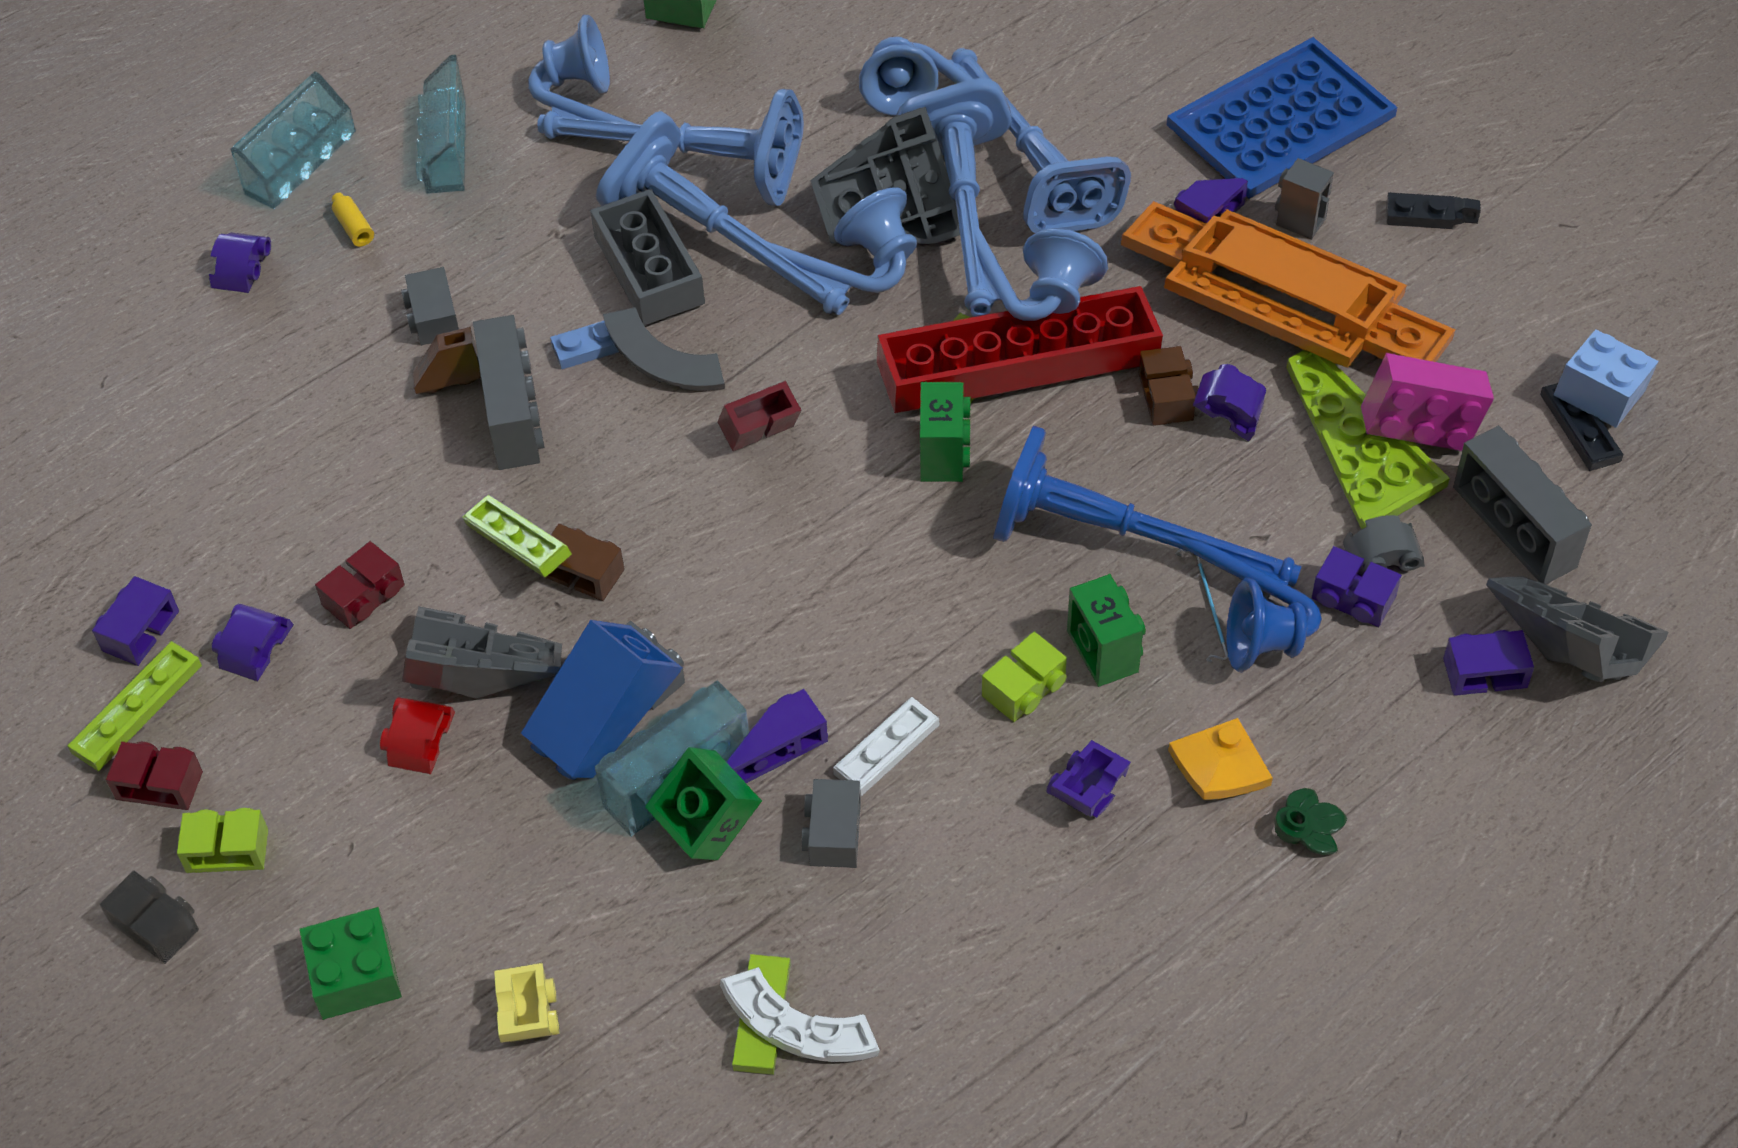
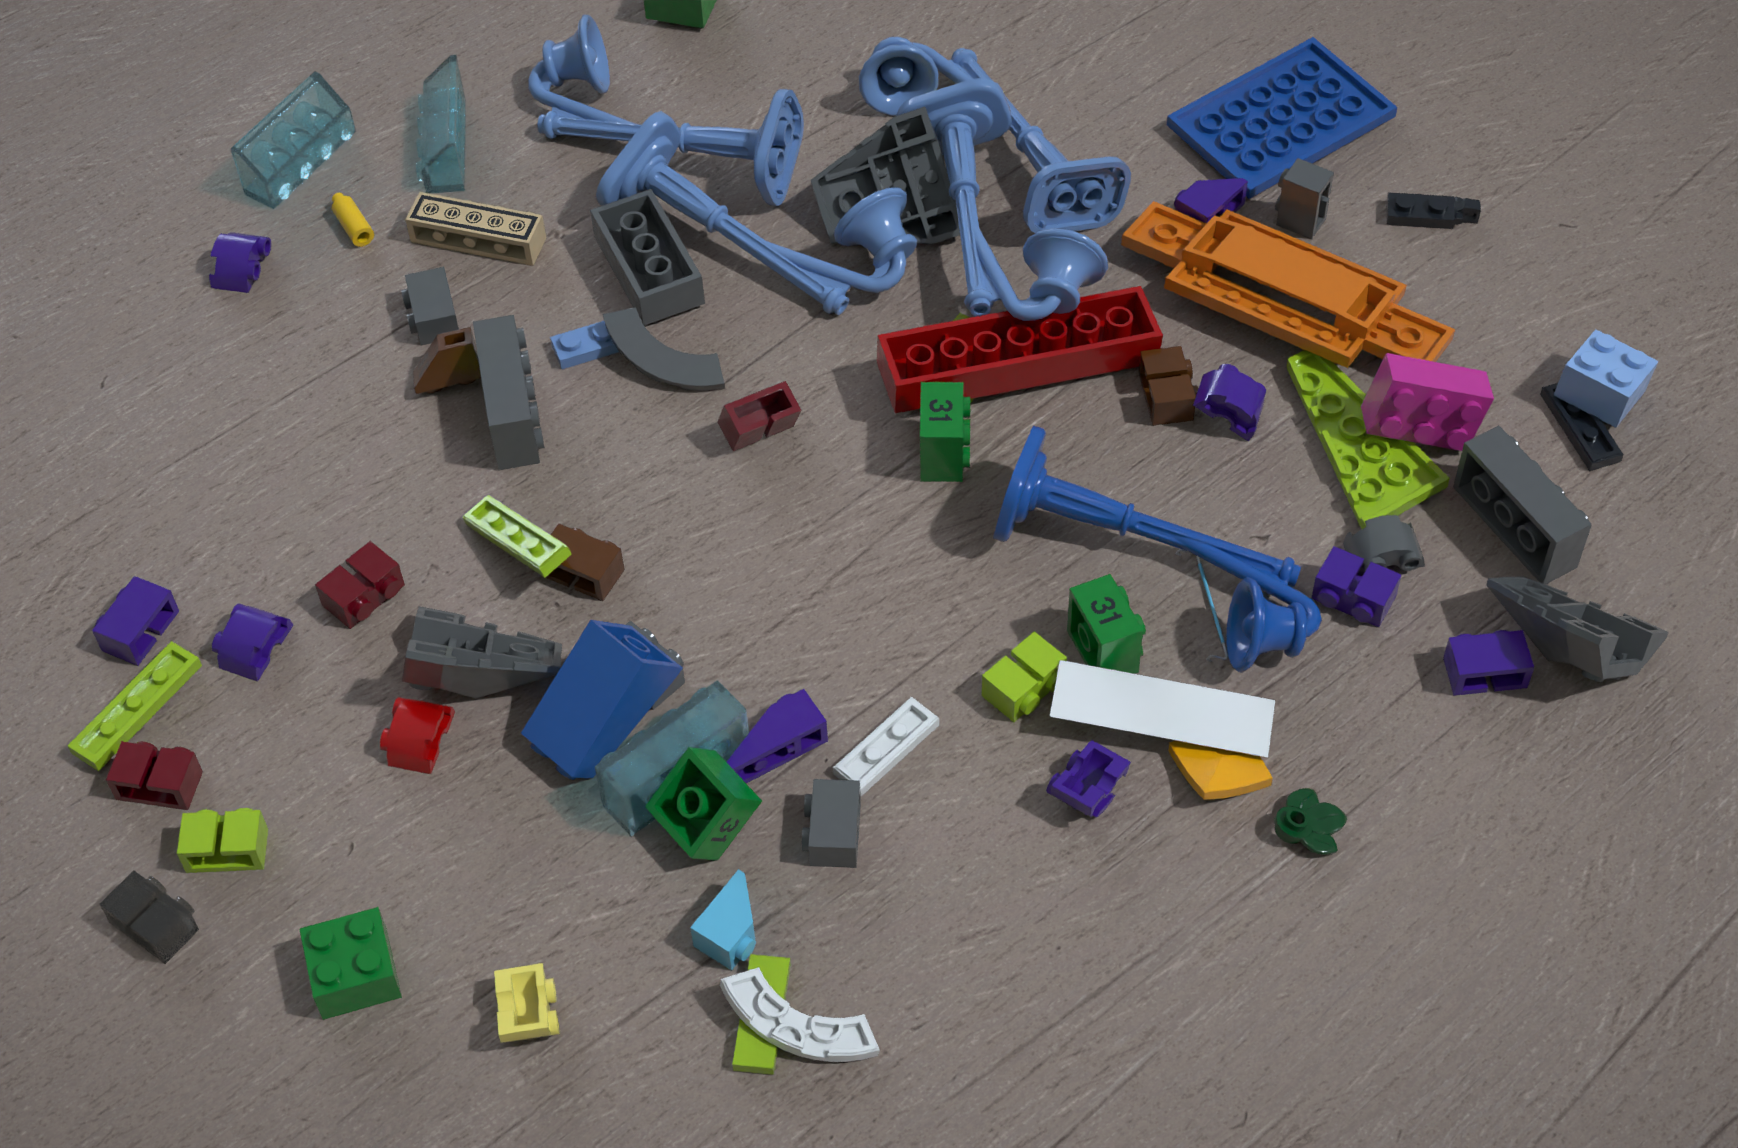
(476, 228): none -> tan brick
(727, 925): none -> medium azure slope
(1163, 708): none -> white sticker

